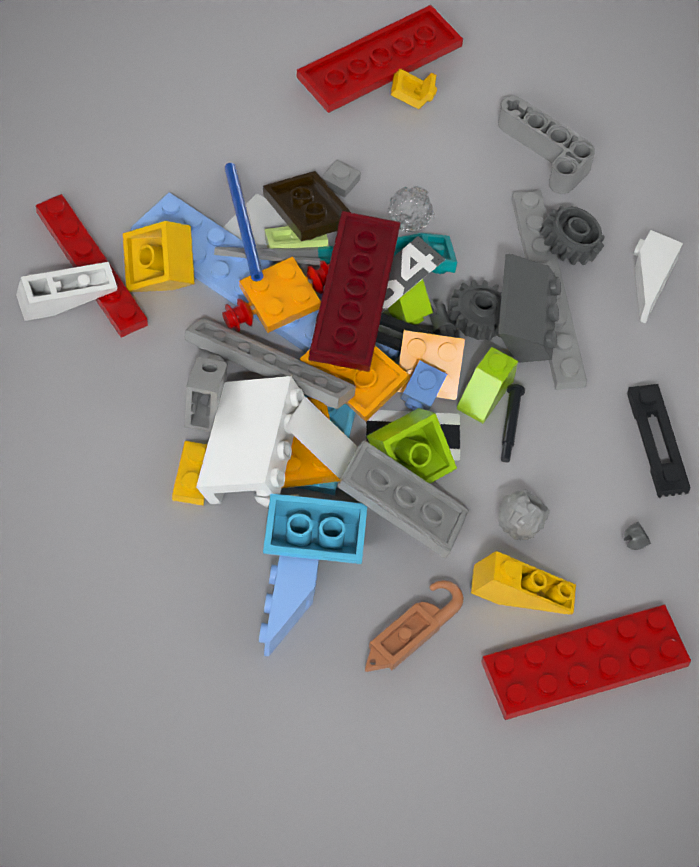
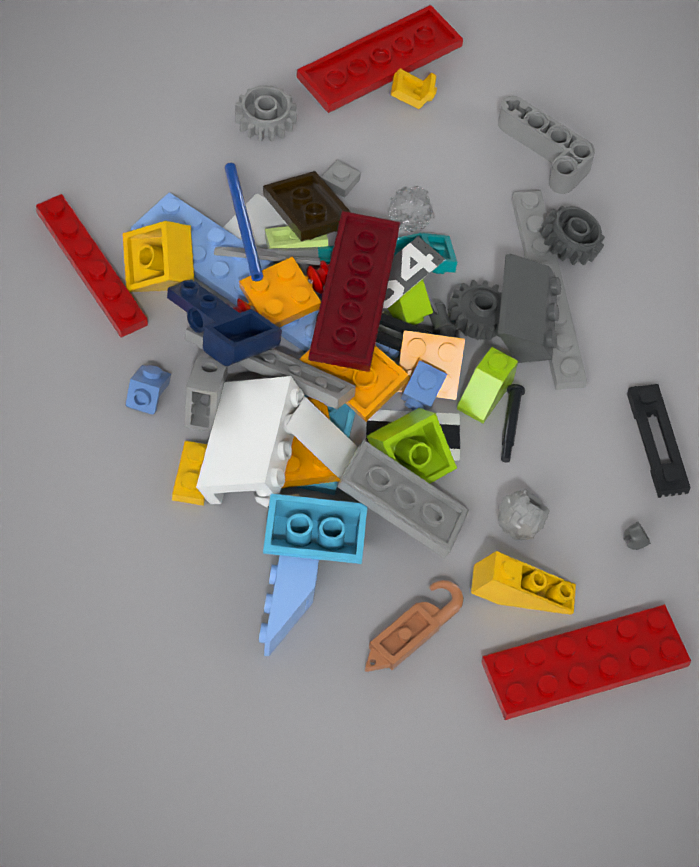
(64, 289): white slope -> none
(146, 388): none -> medium blue bracket
(226, 332): none -> dark blue plate
(265, 112): none -> light grey gear
(653, 267): white slope -> none

